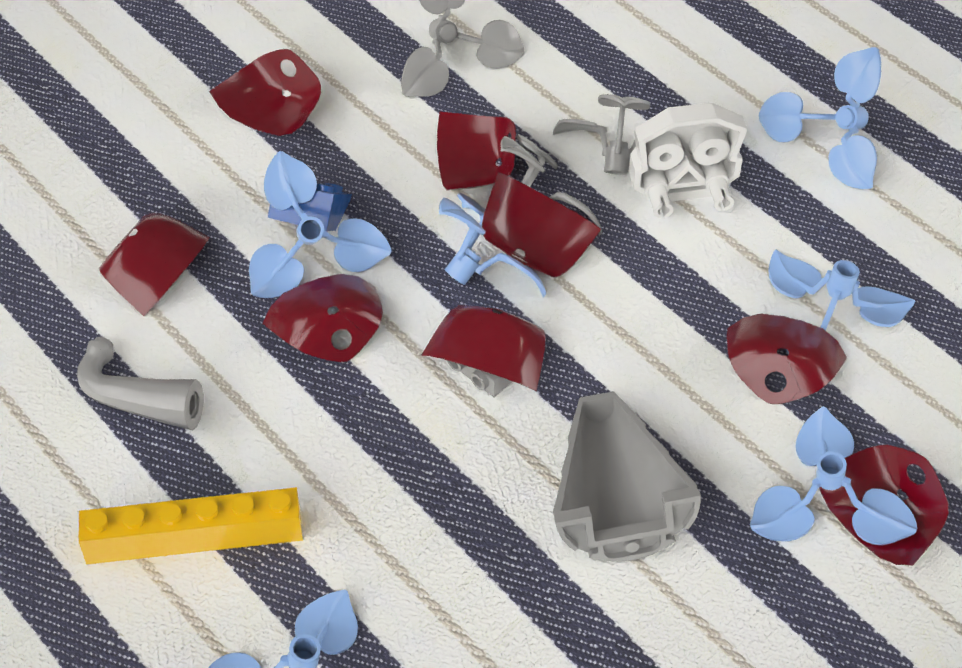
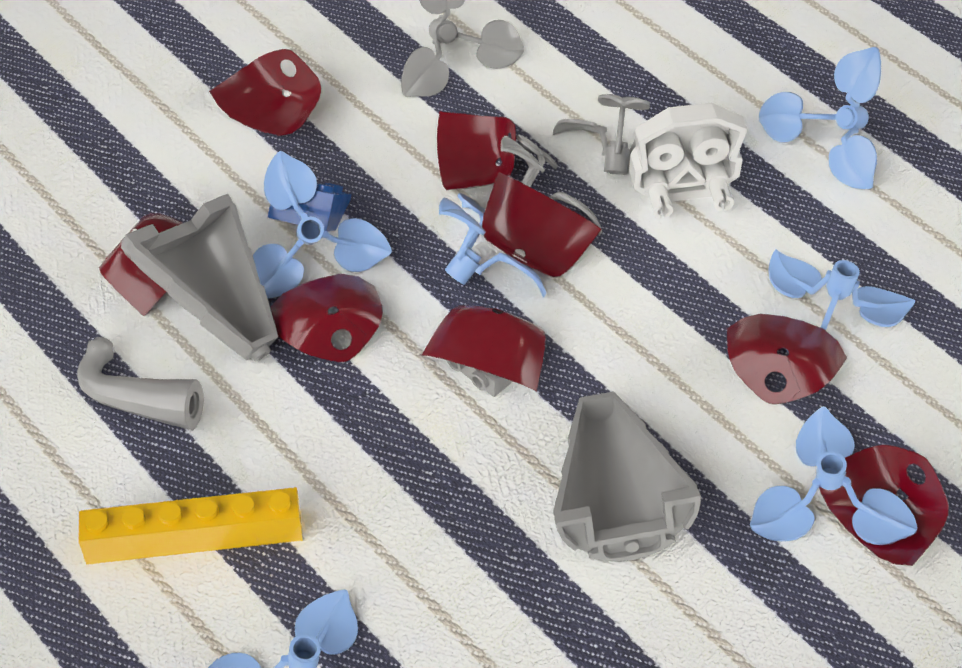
(210, 275): none -> light grey cone

